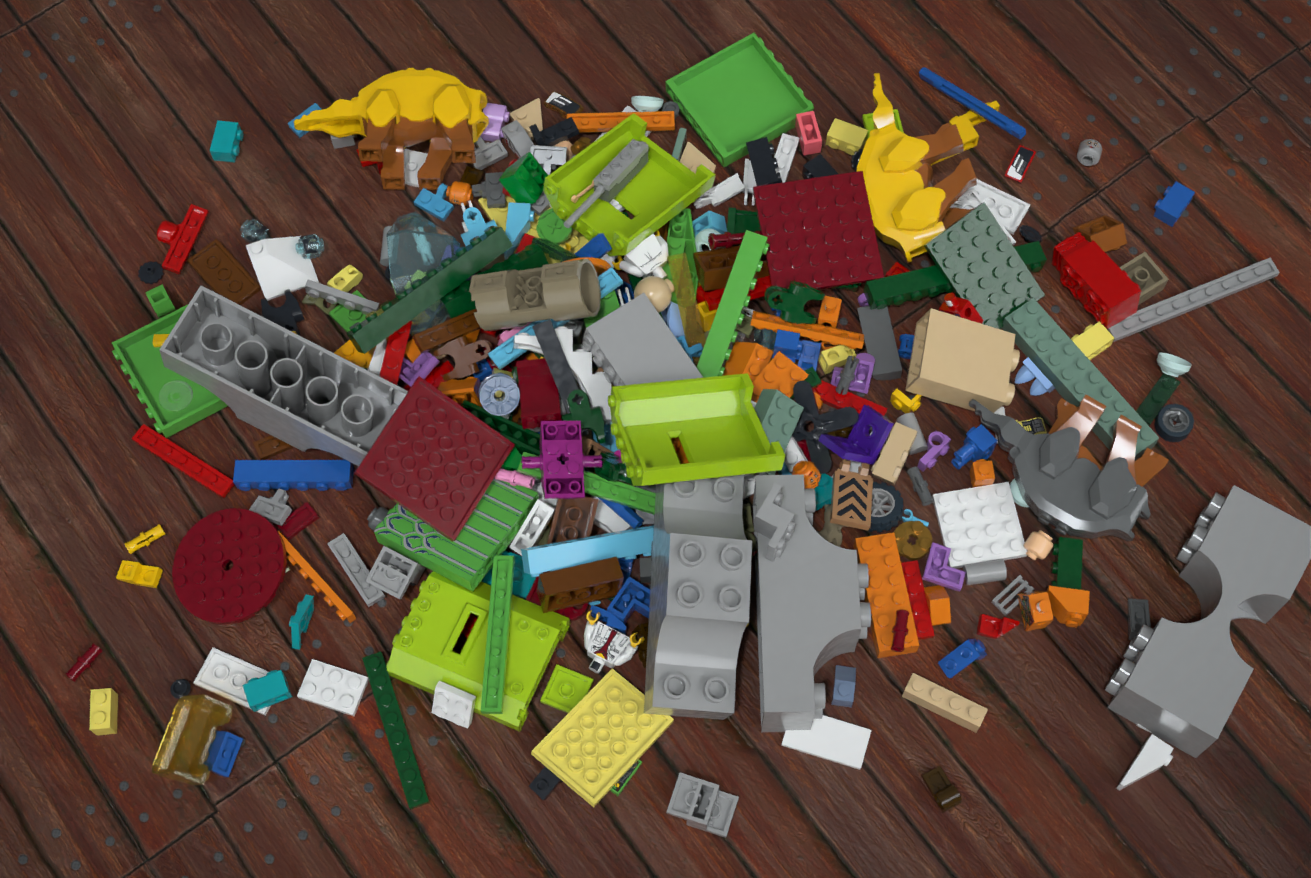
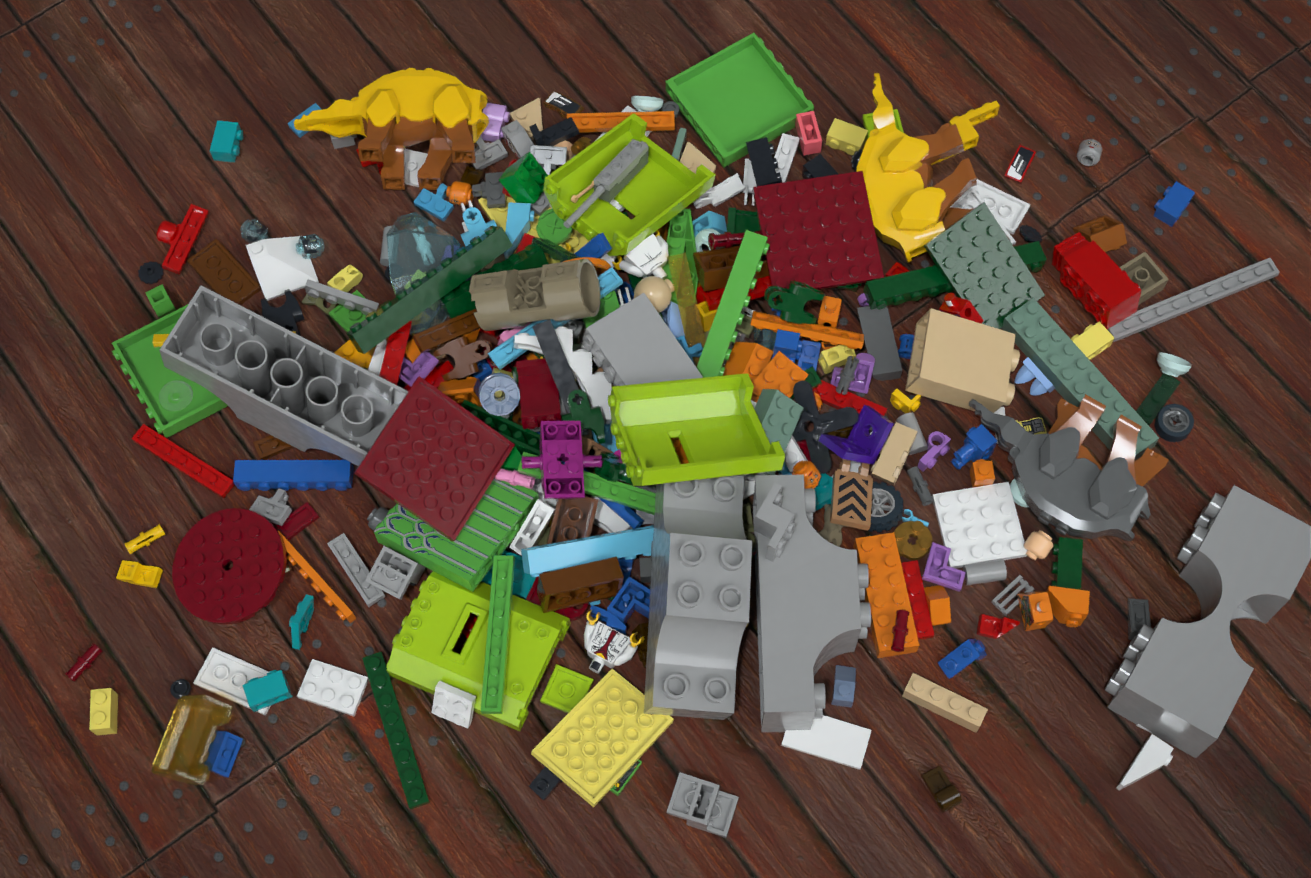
(972, 103): blue piece -> none

